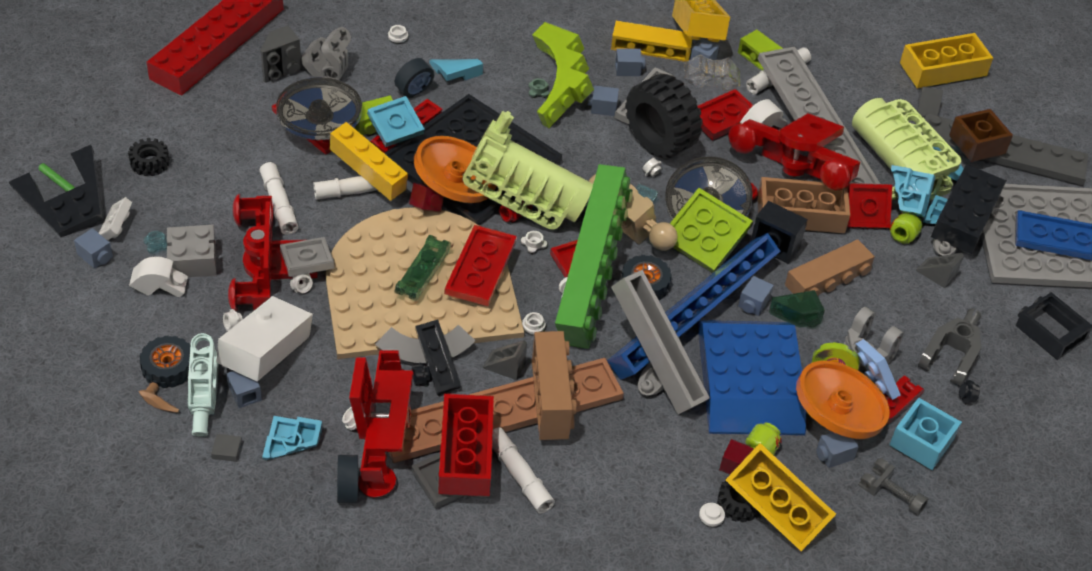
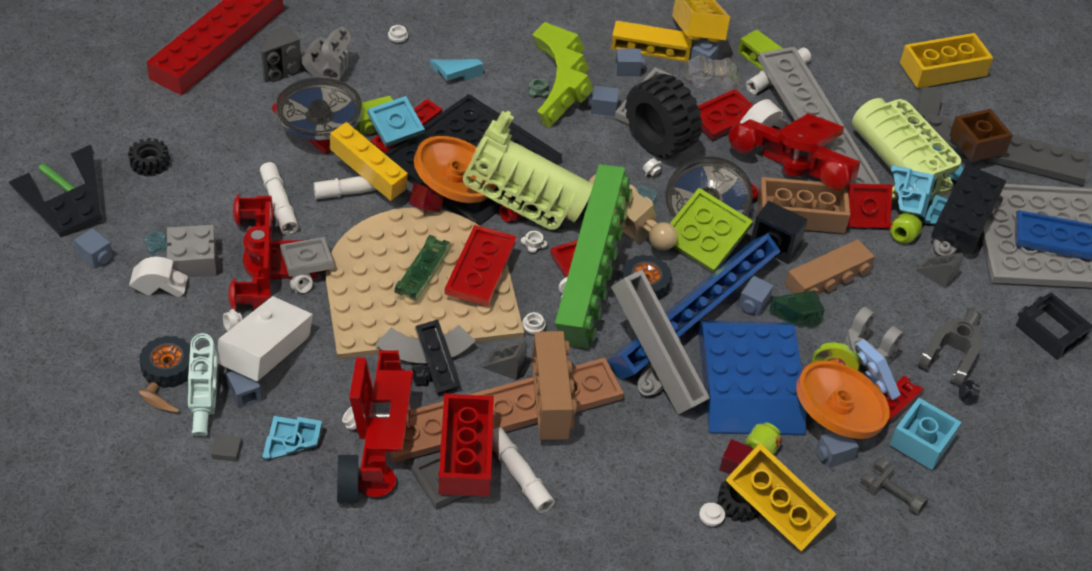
(117, 215): white plate -> none
(414, 77): black wheel -> none

